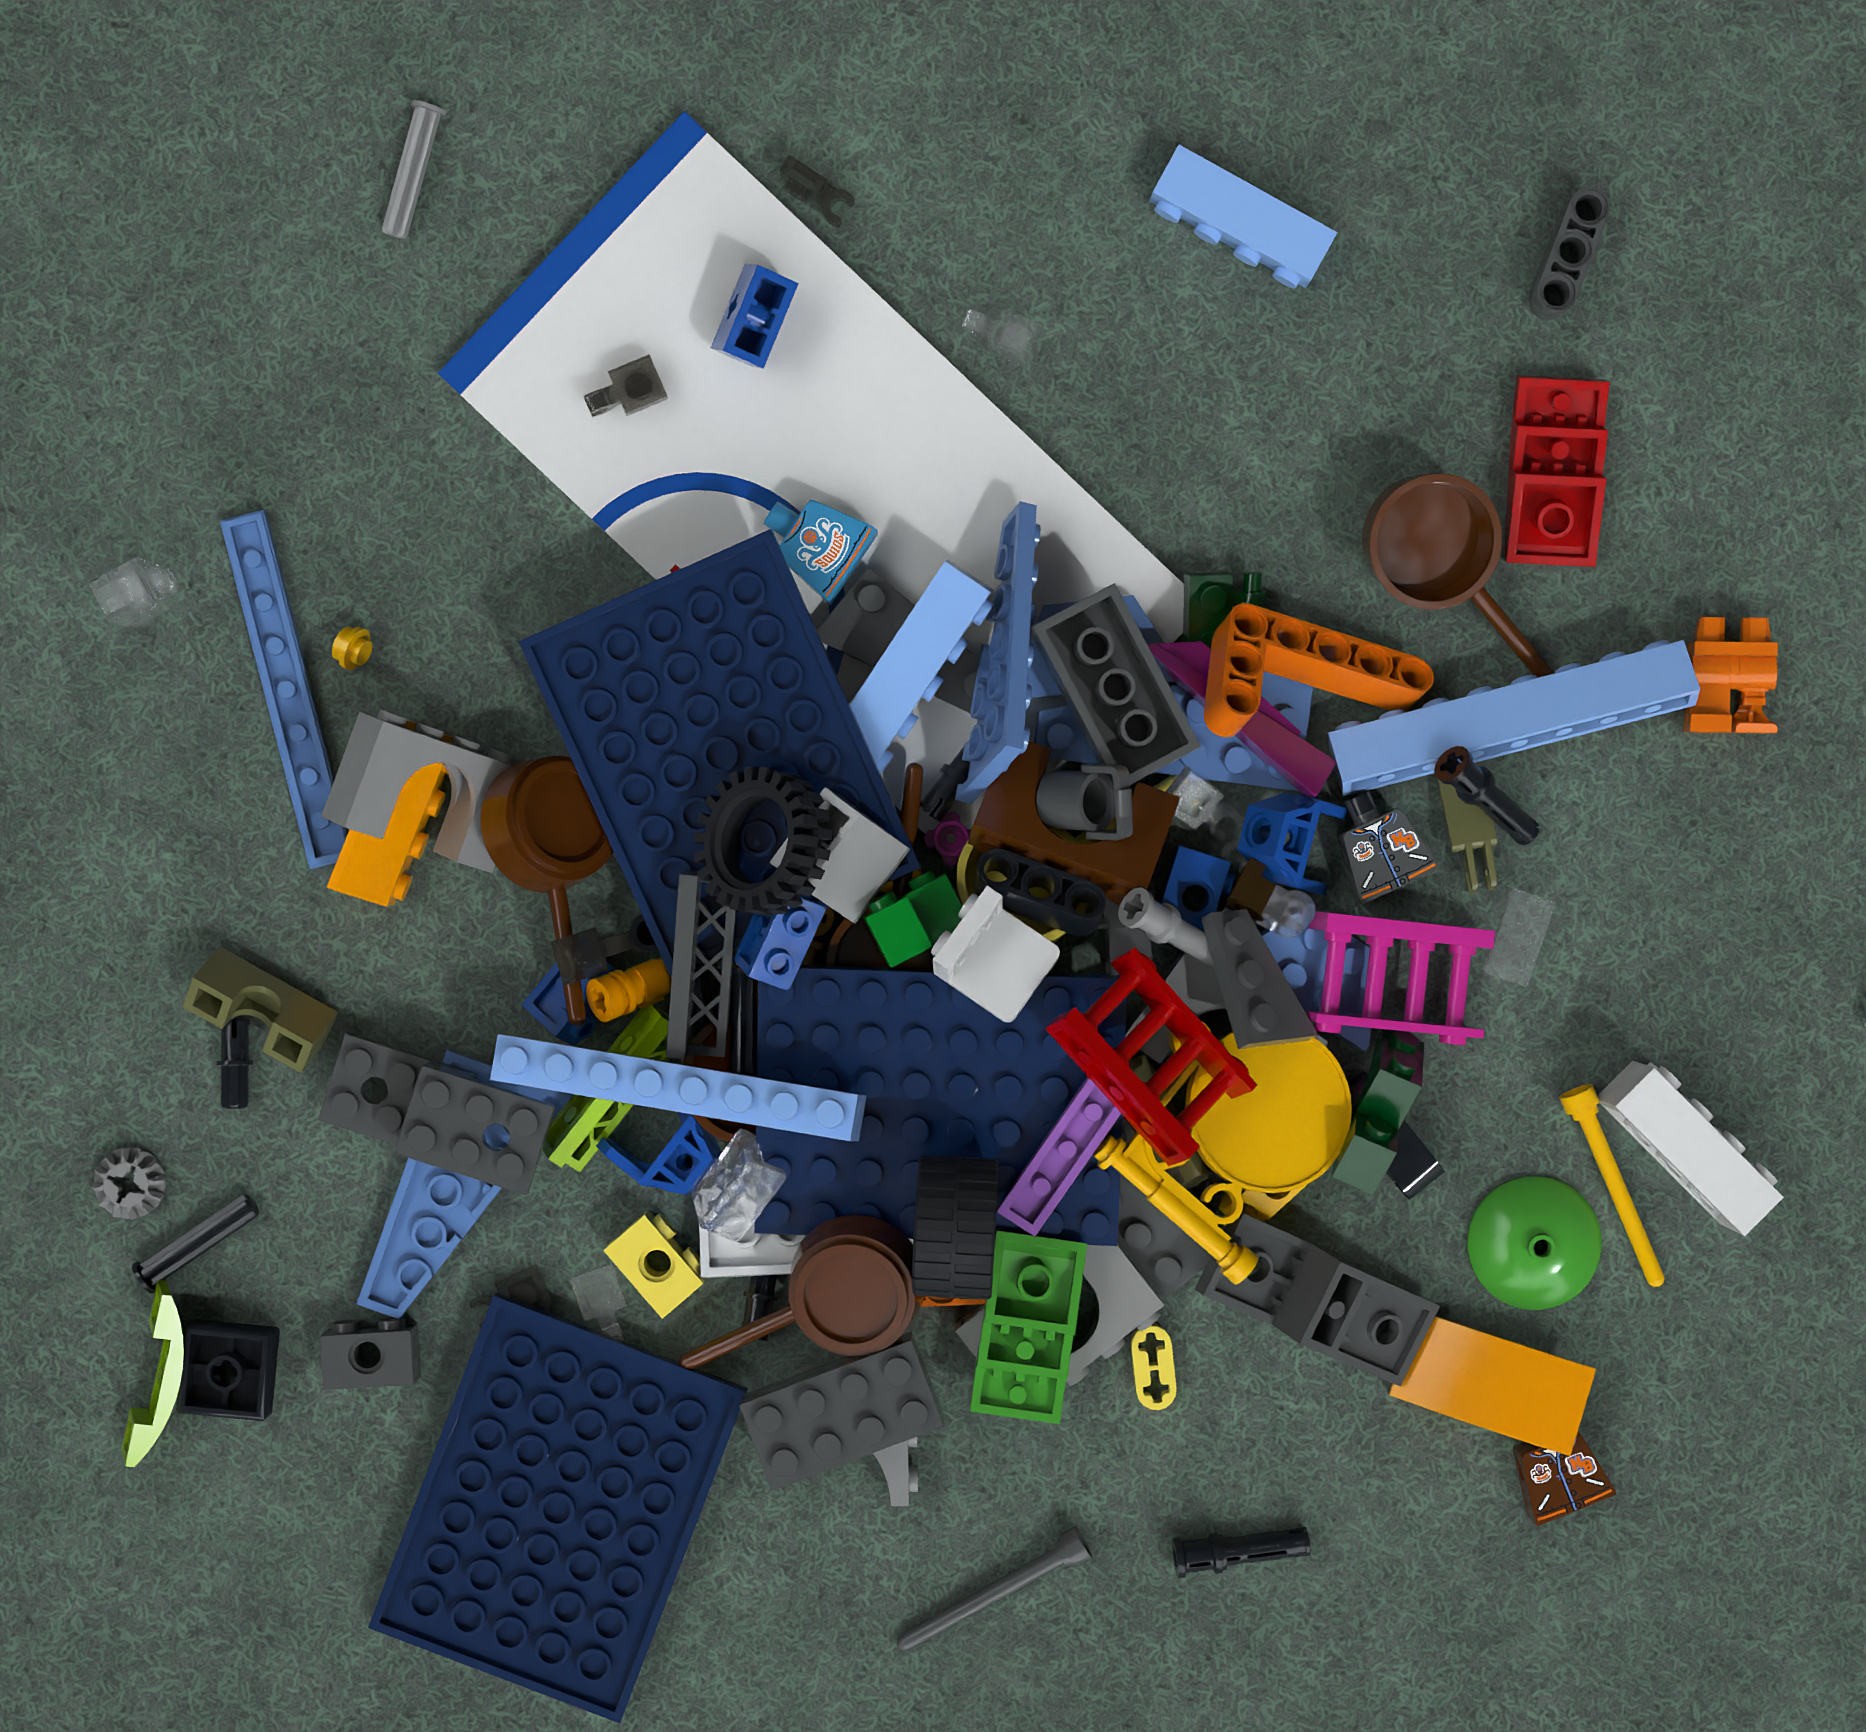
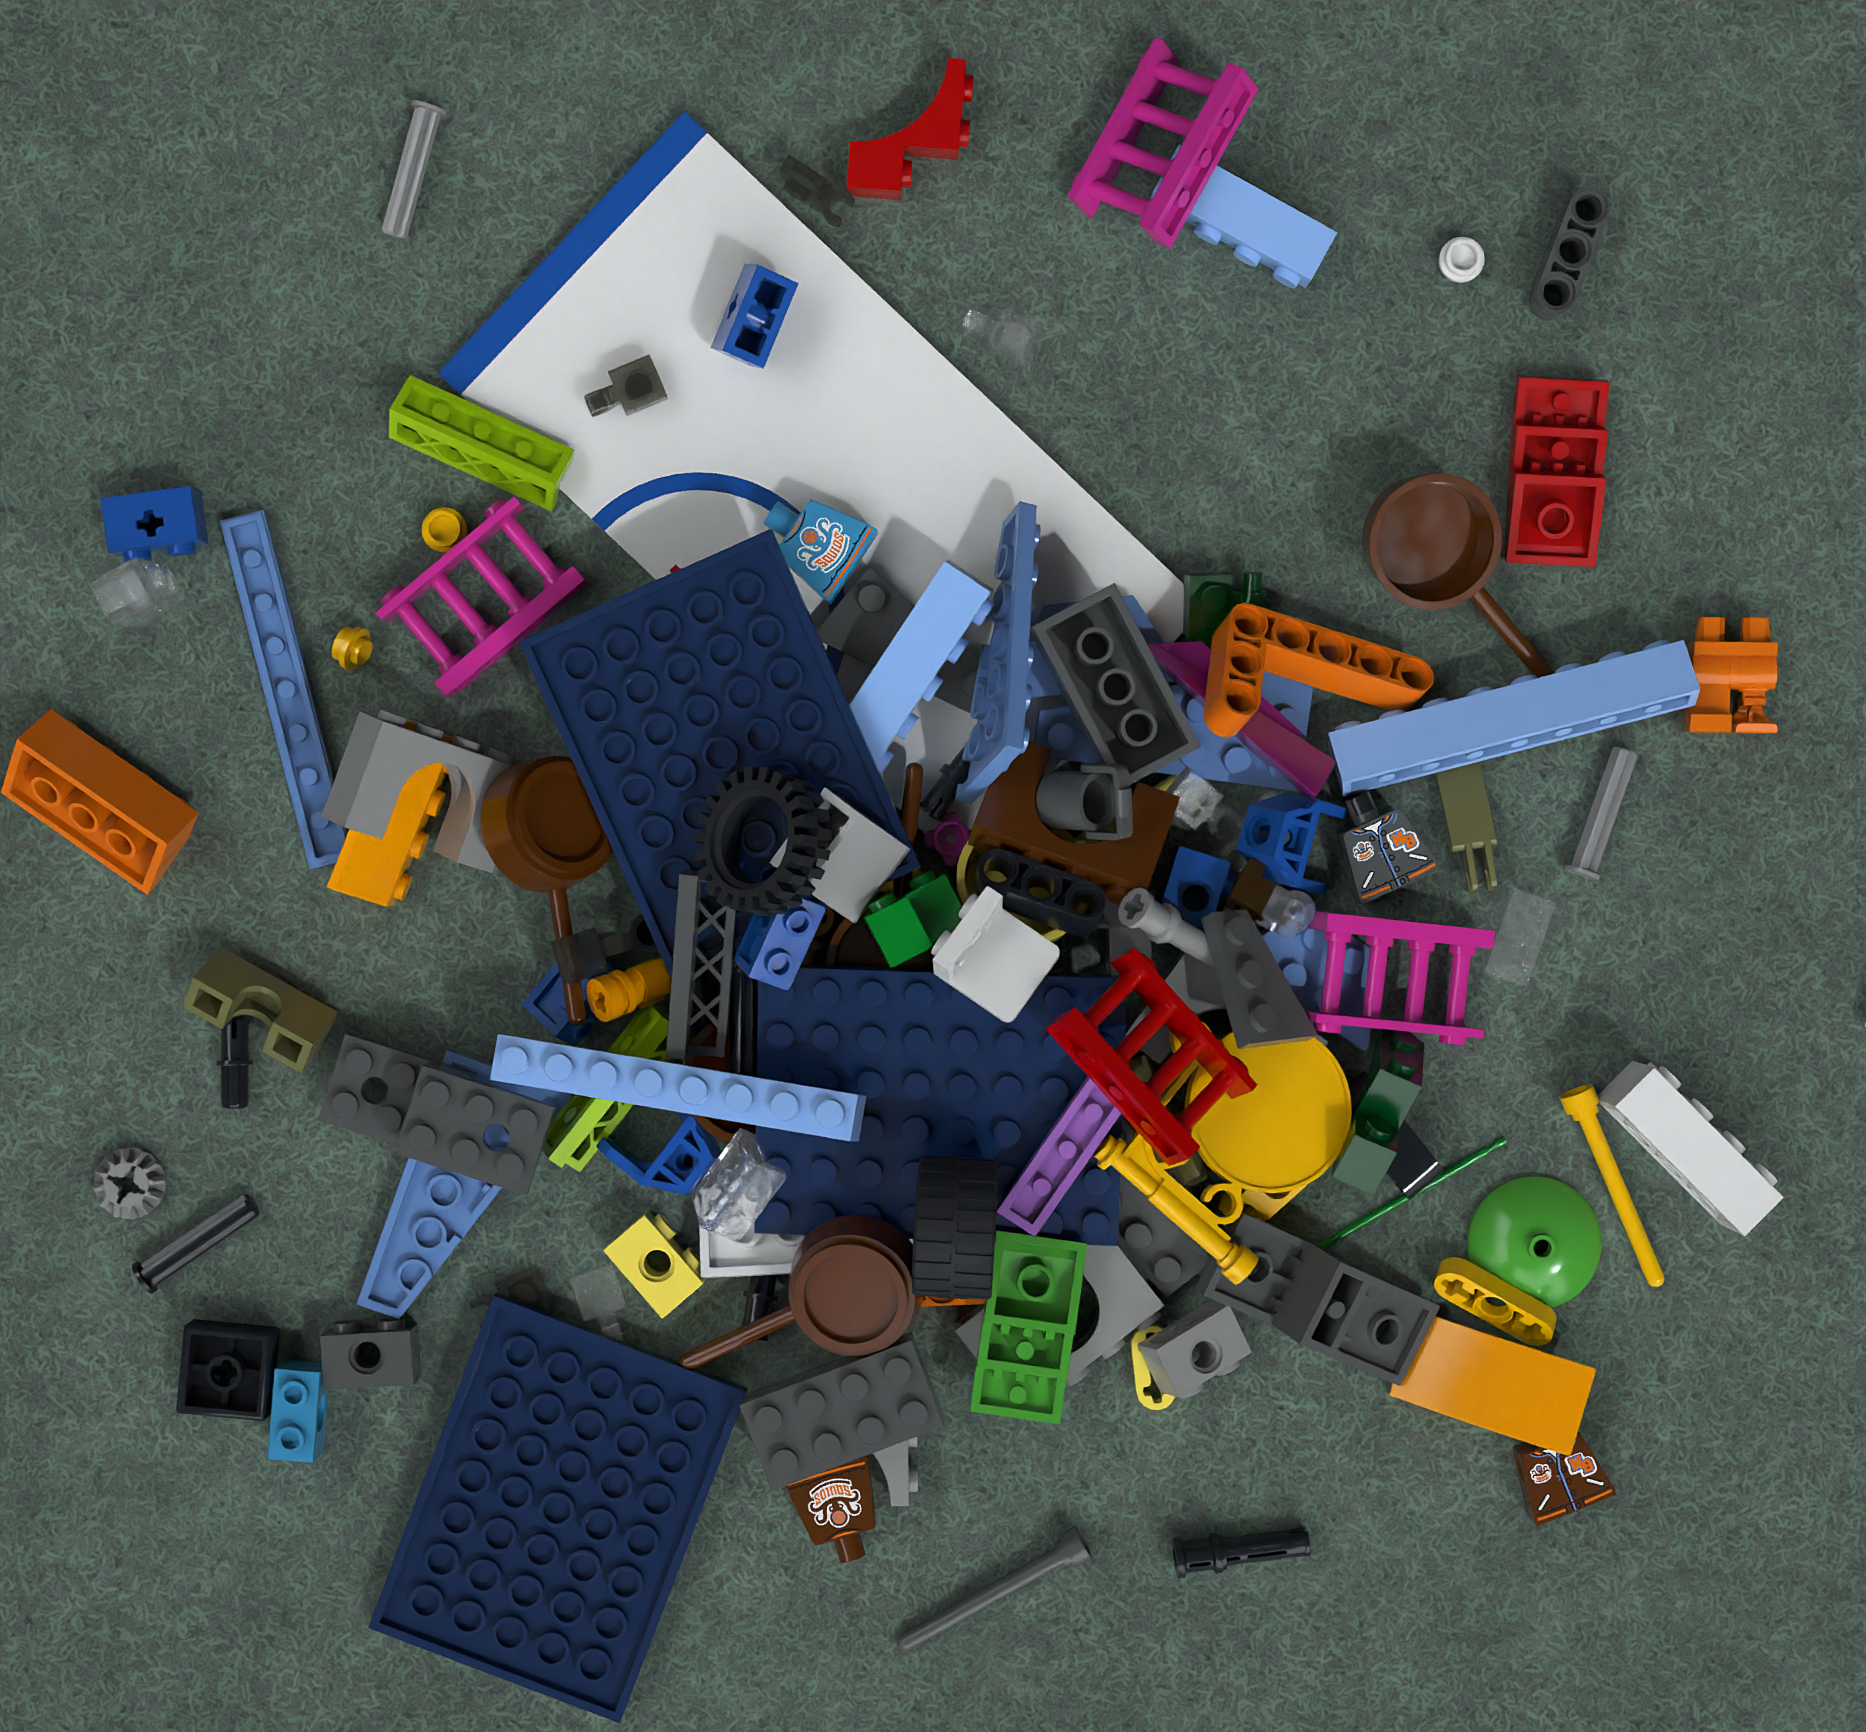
(98, 800): none -> orange slope
(129, 515): none -> blue brick
(144, 1424): slope -> none
(298, 1412): none -> dark azure brick
(443, 529): none -> yellow plate
(481, 441): none -> lime fence
(524, 613): none -> dark pink fence
(837, 1506): none -> reddish brown torso
(879, 165): none -> red arch
(1170, 1350): none -> light grey brick
(1195, 161): none -> dark pink fence
(1396, 1202): none -> green piece
(1461, 259): none -> white plate
(1477, 787): black pin -> none
(1517, 1325): none -> yellow beam
(1603, 813): none -> light grey axle

